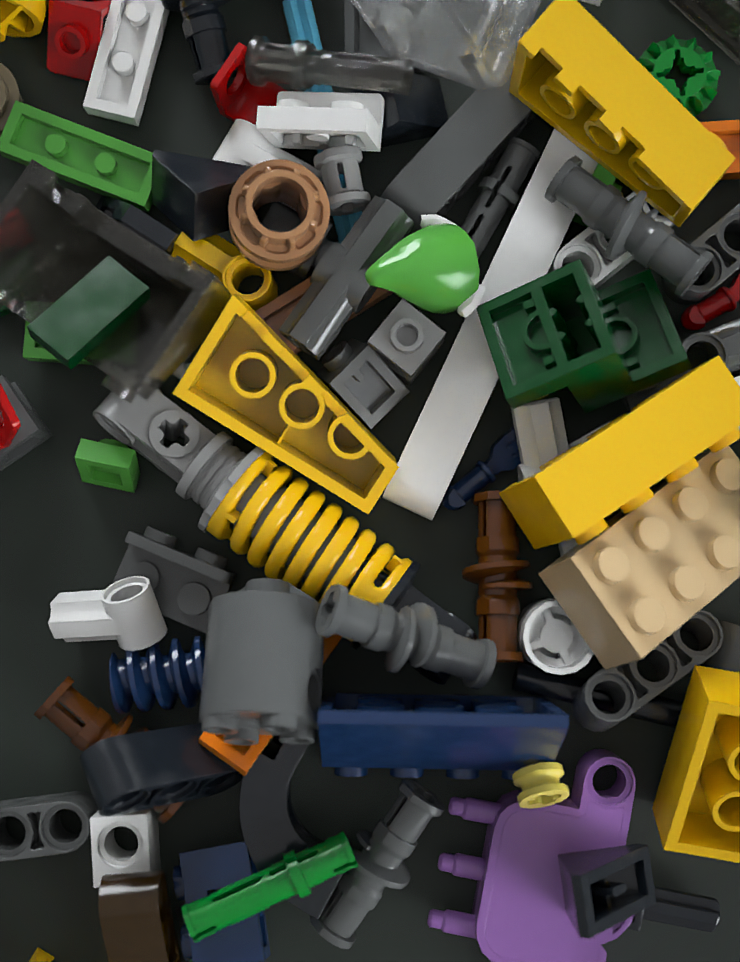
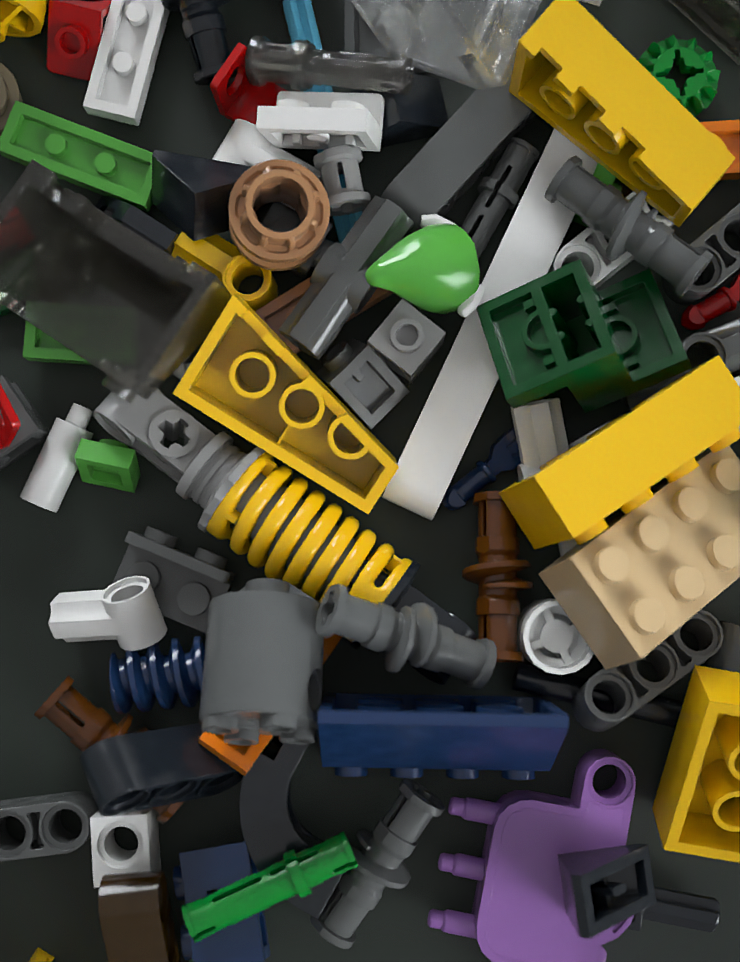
(56, 461): none -> white cylinder
(89, 312): dark green tile -> none
(540, 785): light yellow bush -> none

